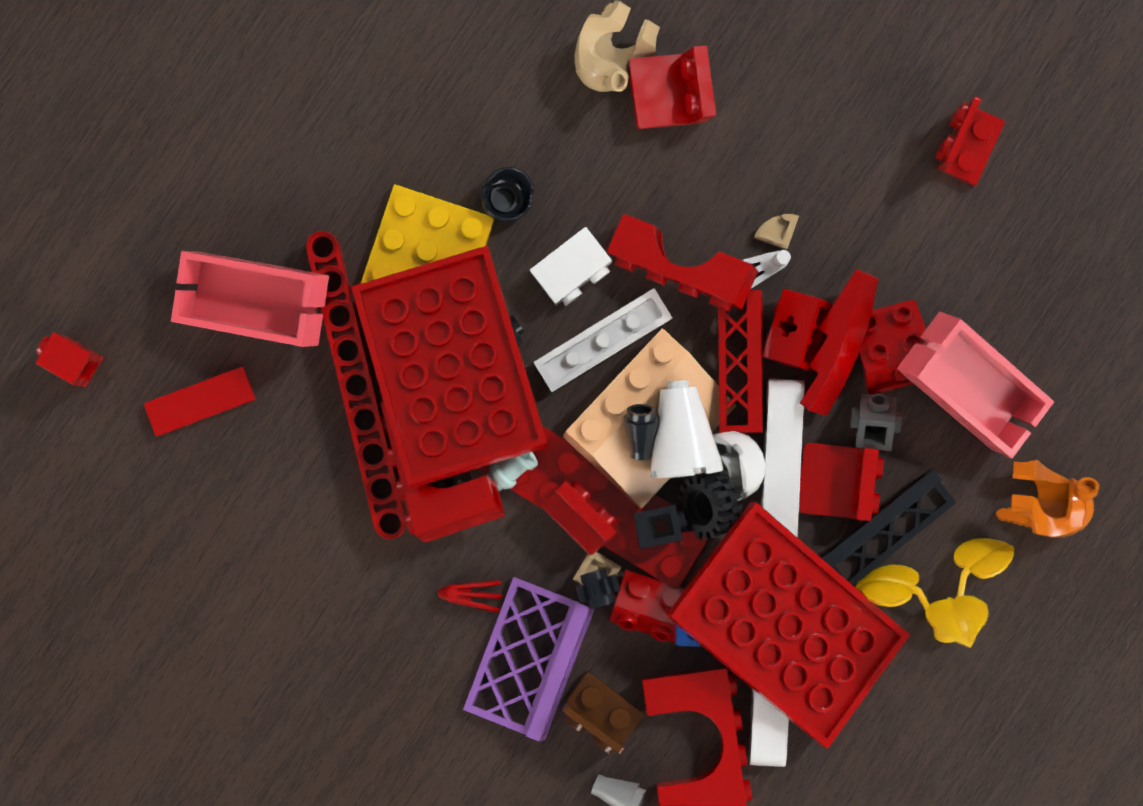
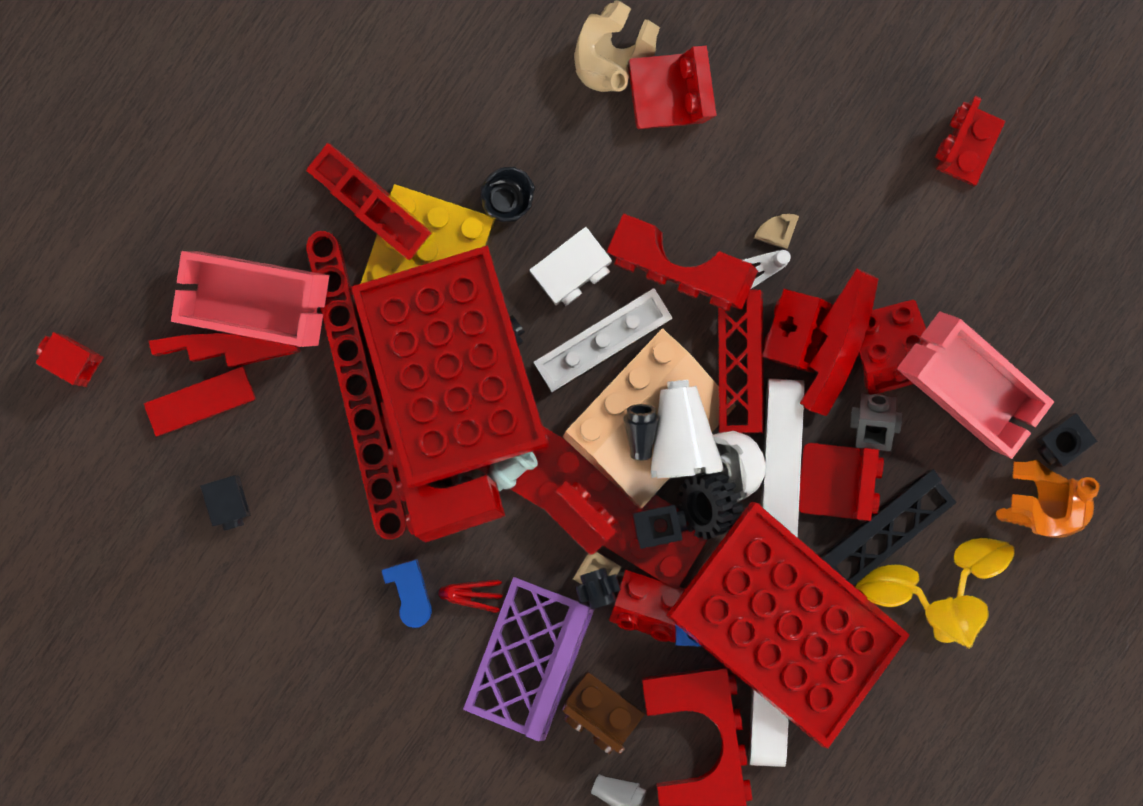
(226, 502): none -> black brick
(237, 348): none -> red slope
(369, 201): none -> red slope
(412, 591): none -> blue leg
(1080, 437): none -> black brick

